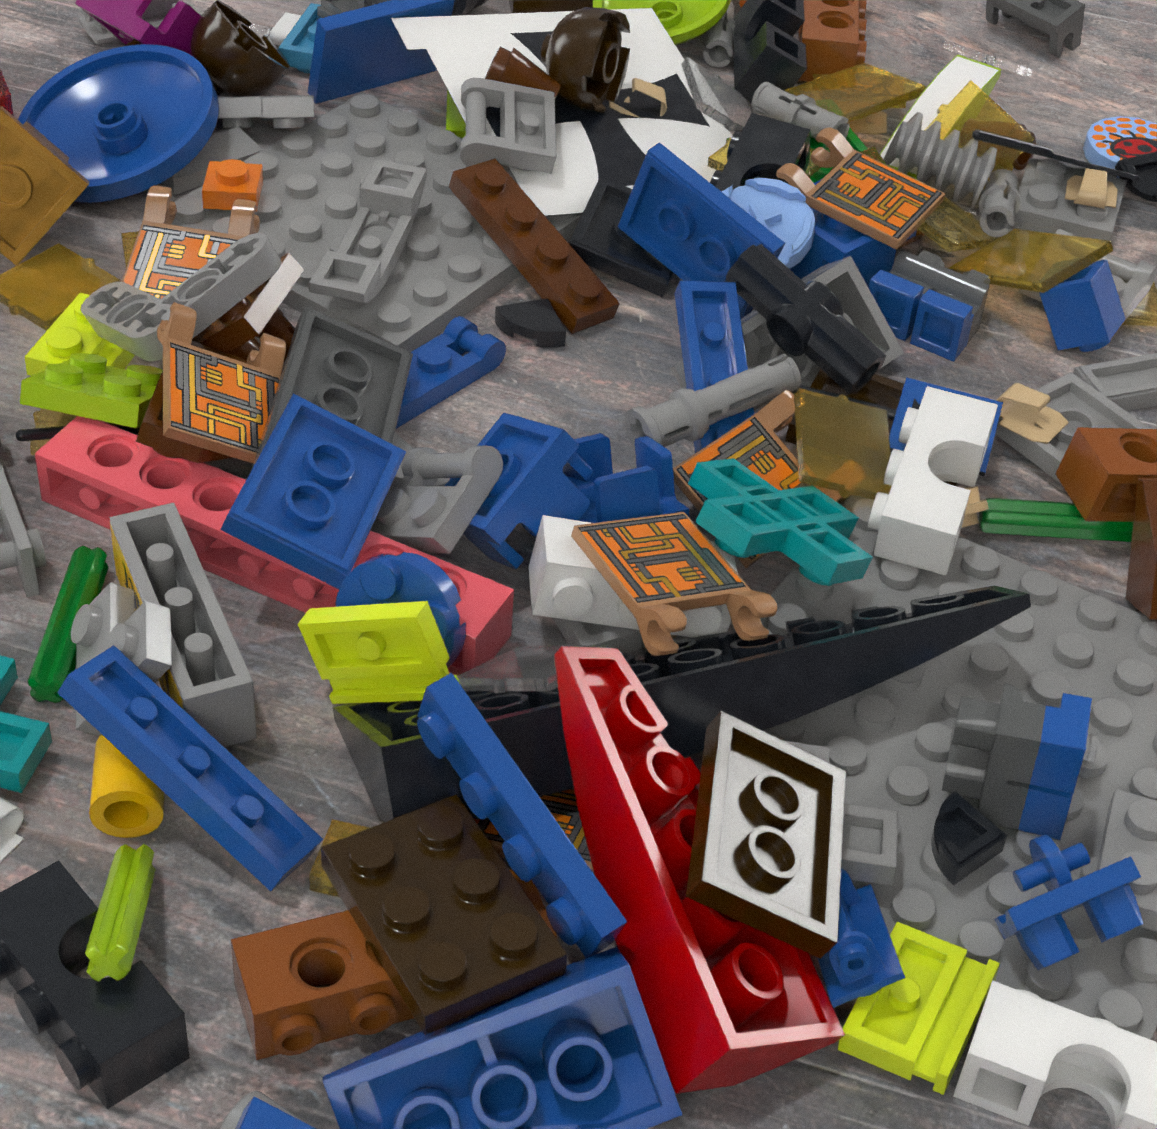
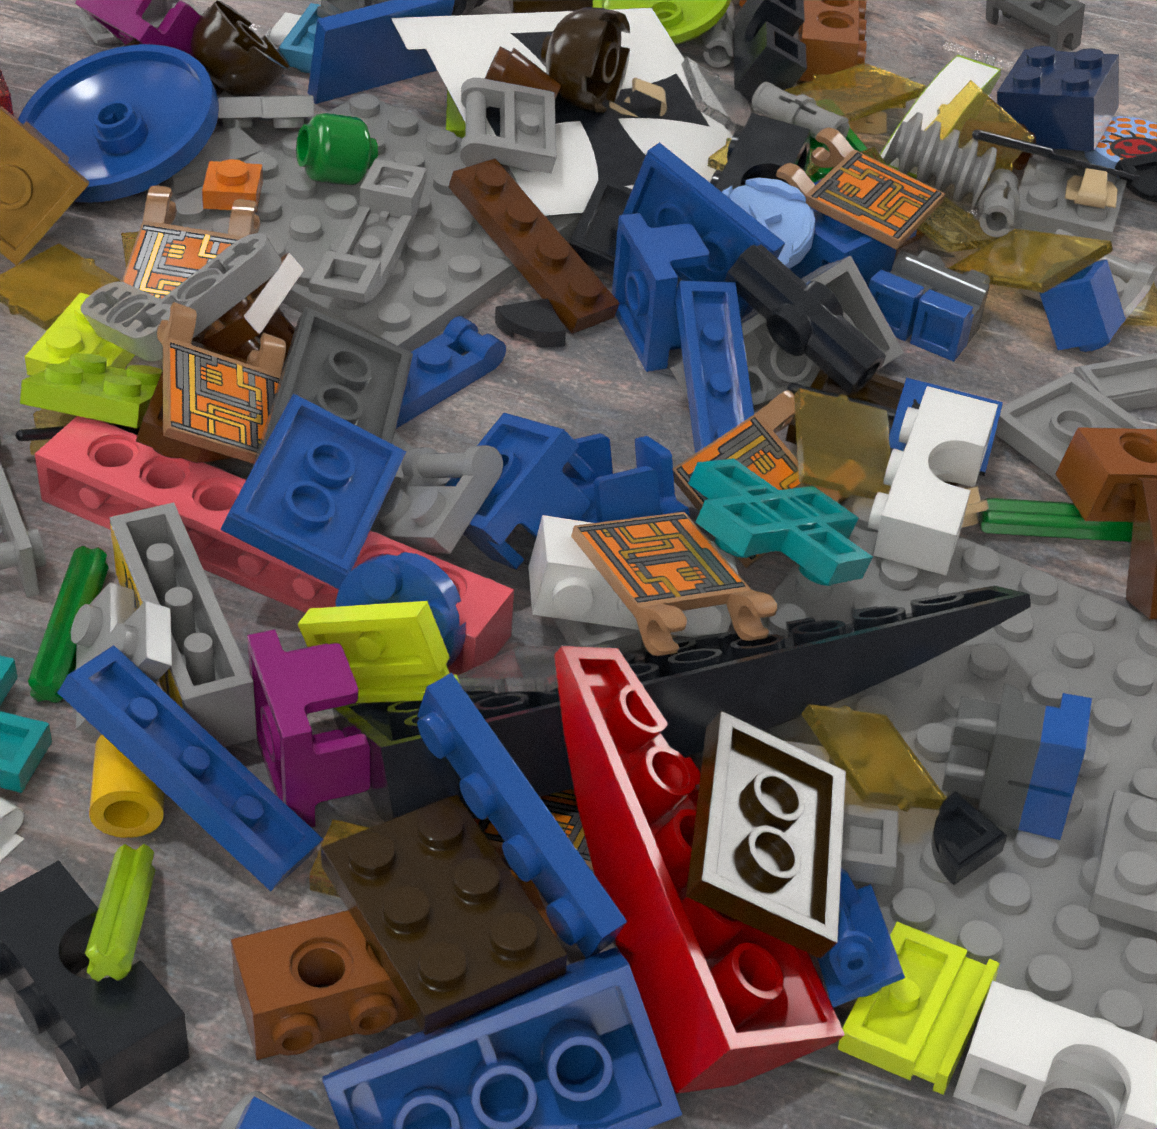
(288, 688): none -> magenta panel
(336, 149): none -> green head
(647, 284): none -> blue panel
(692, 412): light grey pin -> none
(874, 757): none -> clear yellow piece
(1025, 408): tan piece -> none
(1040, 920): blue hips -> none
(1063, 95): none -> dark blue brick

